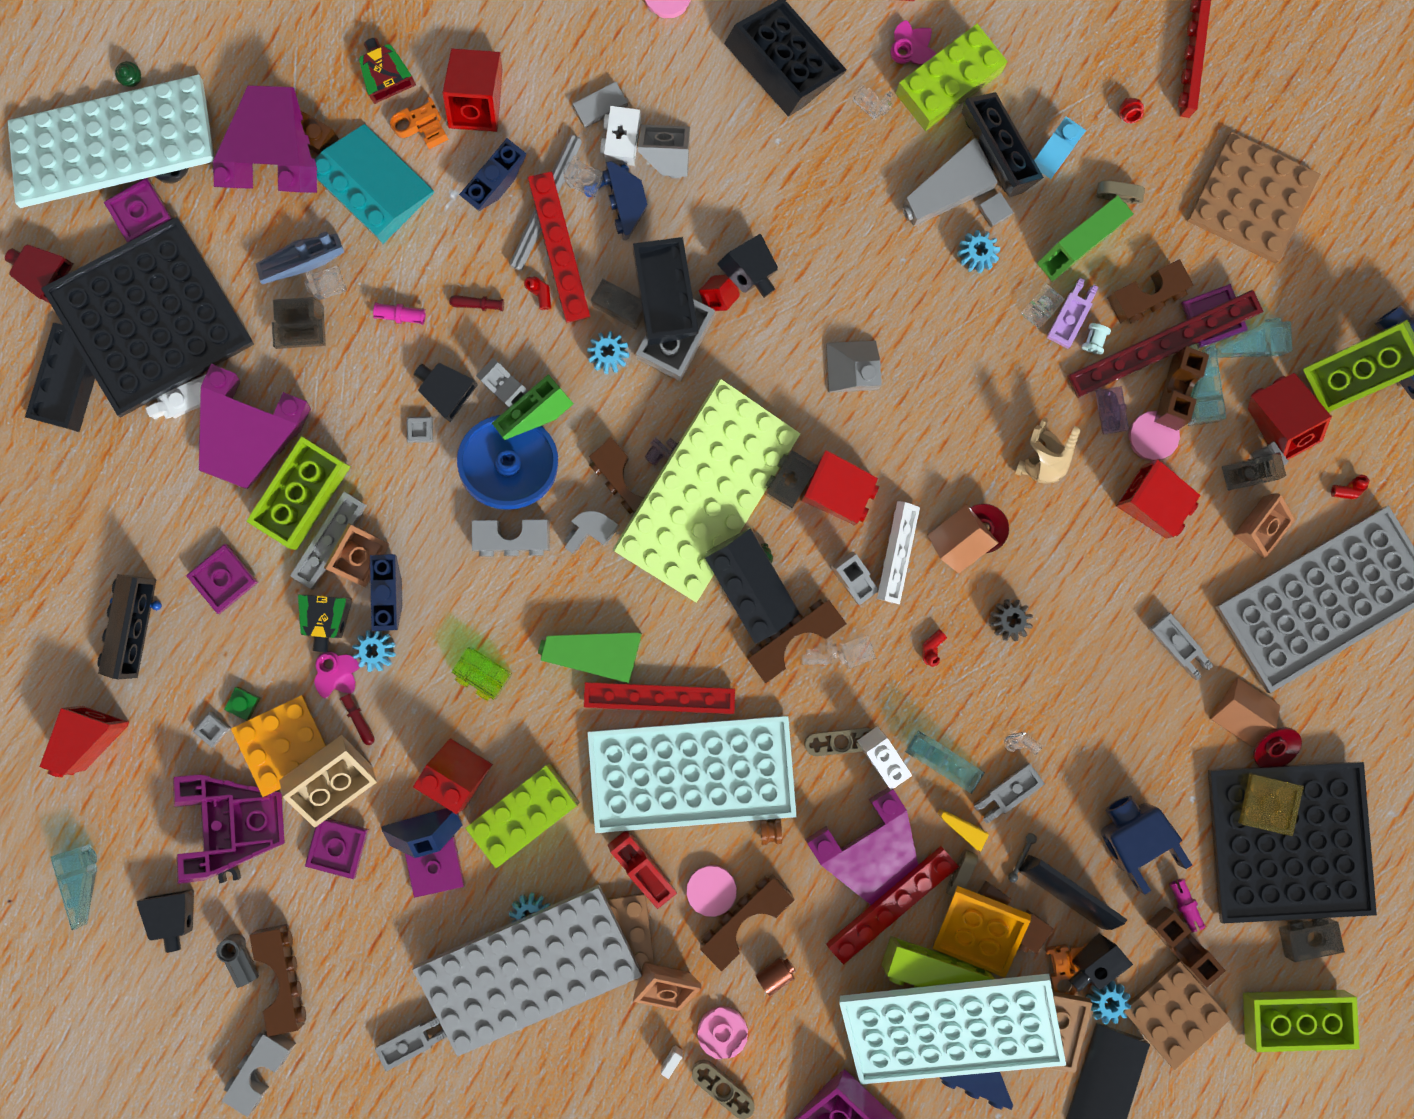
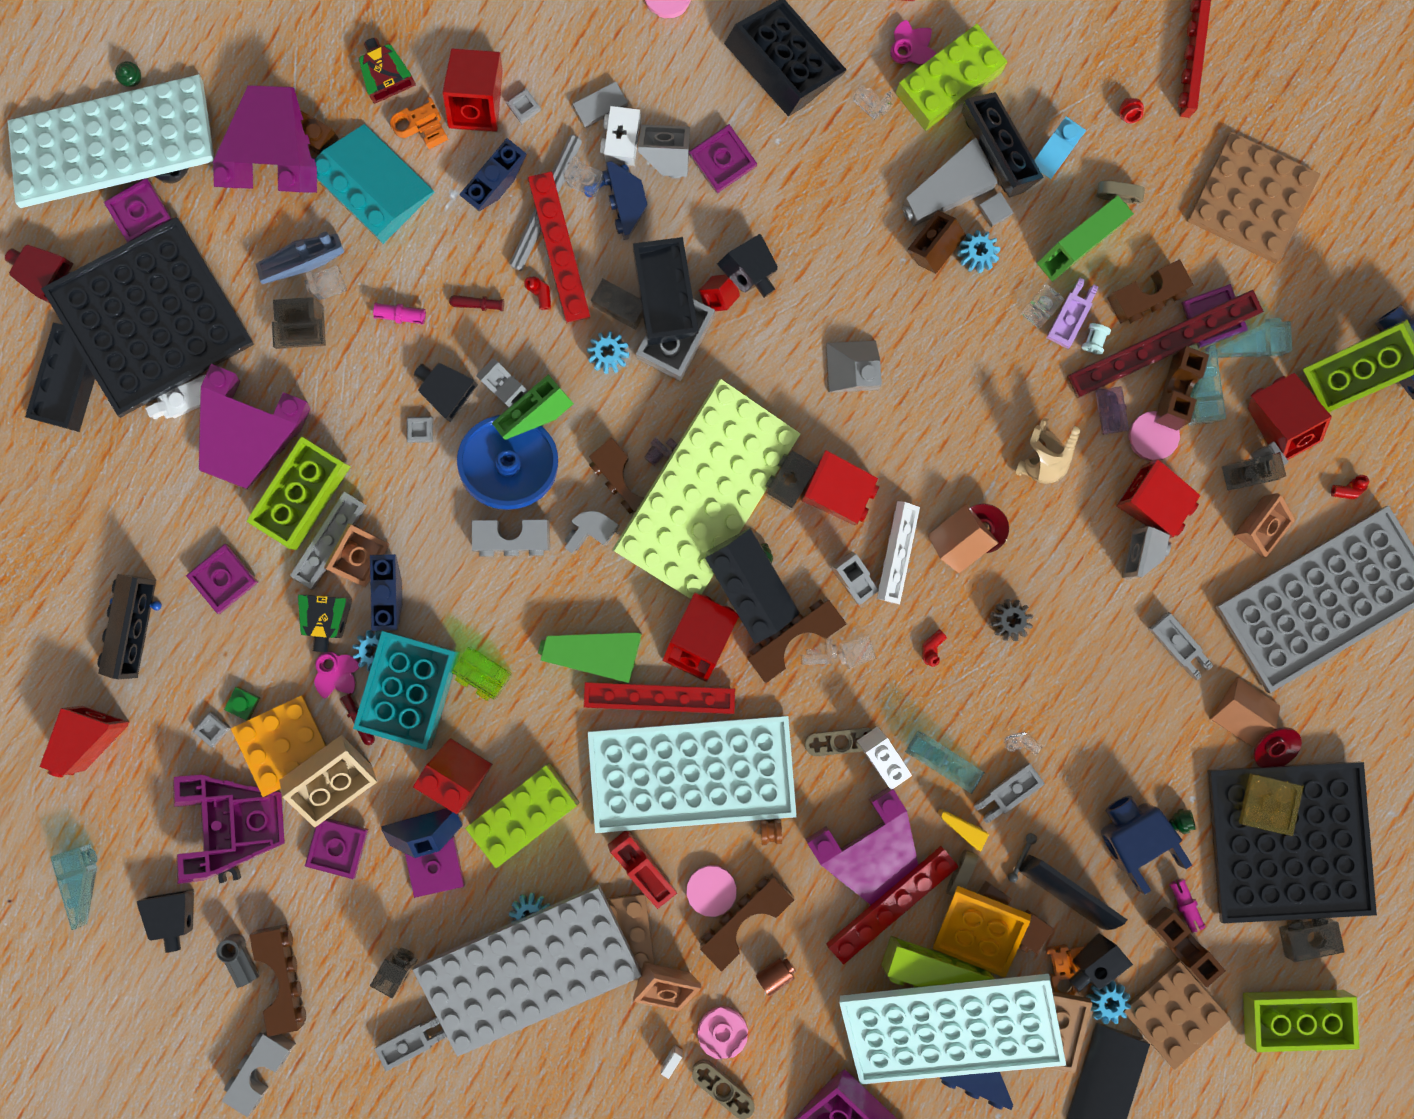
(394, 972): none -> clear smoke brick
(406, 690): none -> teal slope
(523, 106): none -> light grey tile
(700, 637): none -> red slope
(723, 158): none -> magenta plate
(936, 241): none -> reddish brown brick
(1146, 551): none -> light grey slope
(1183, 821): none -> dark green plate

